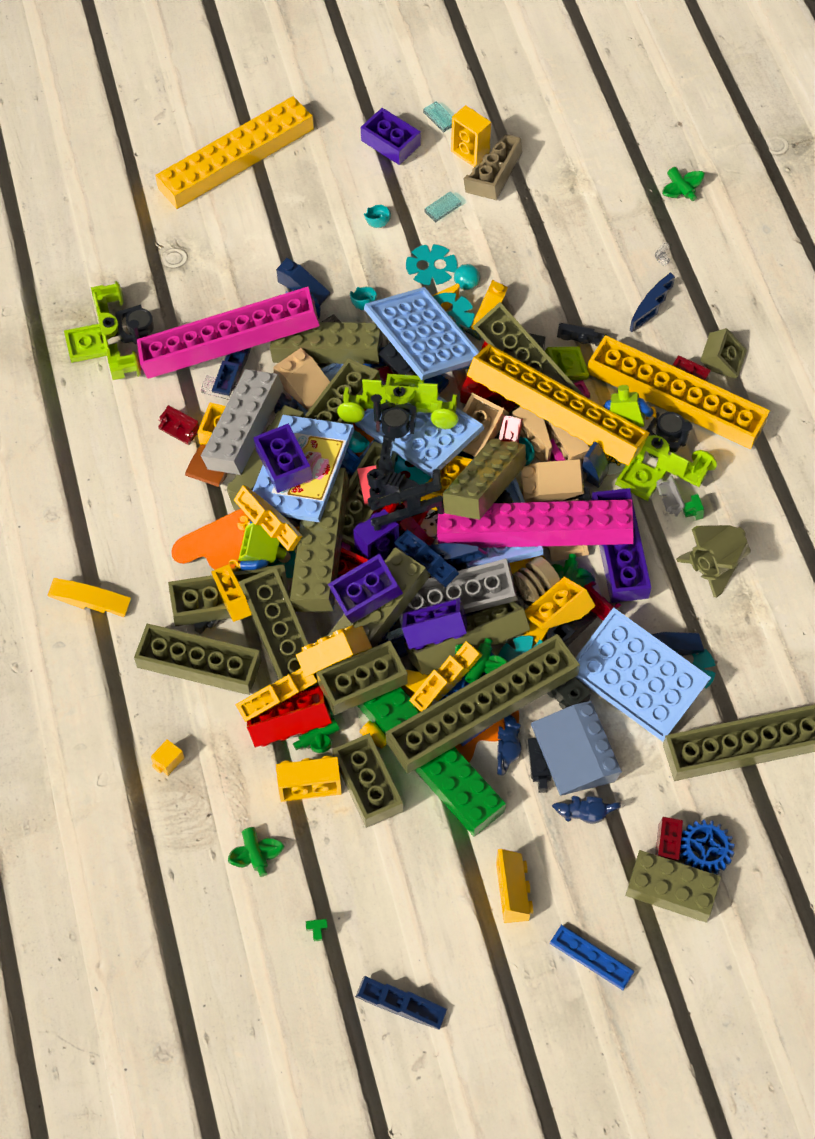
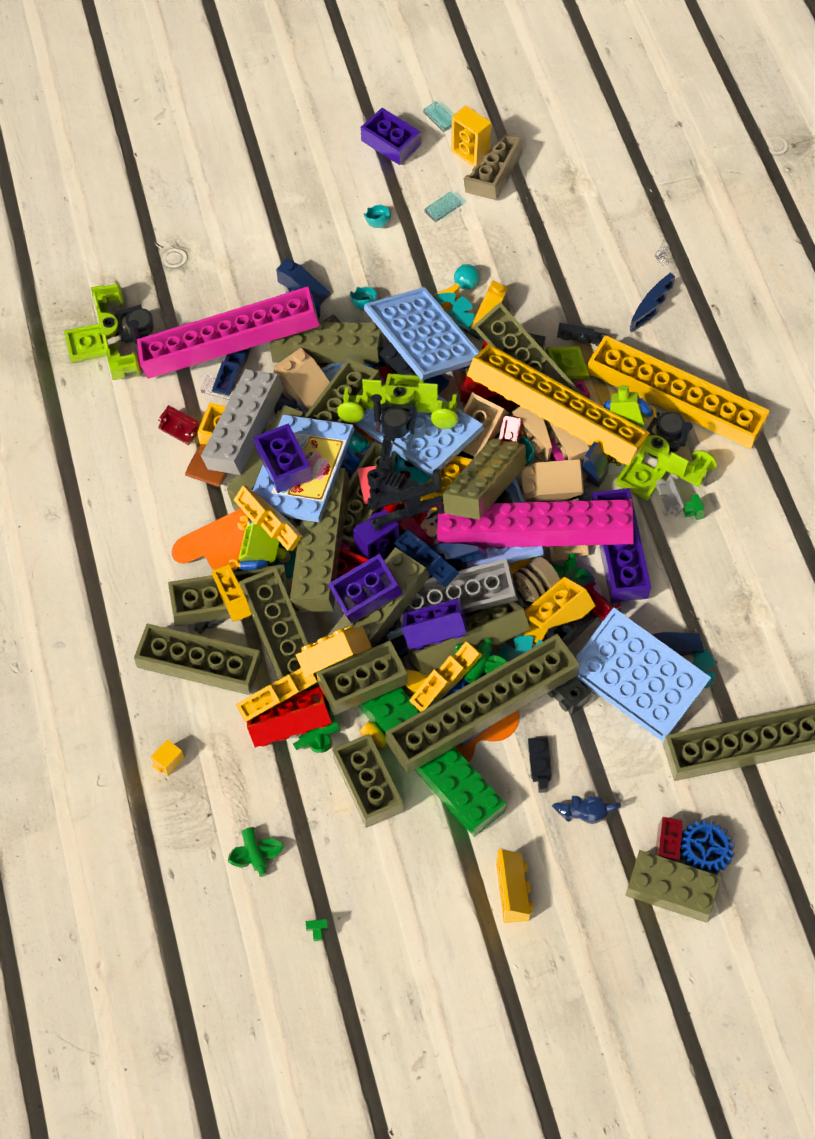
(88, 596): yellow slope -> none
(234, 152): yellow brick -> none
(308, 778): yellow brick -> none
(401, 1003): dark blue slope -> none
(425, 276): teal piece -> none
(508, 745): dark blue animal -> none
(576, 749): sand blue slope -> none
(592, 957): blue tile -> none
(683, 185): green plant -> none
(692, 368): dark red hinge -> none
(717, 553): olive brick -> none
(723, 353): olive slope -> none

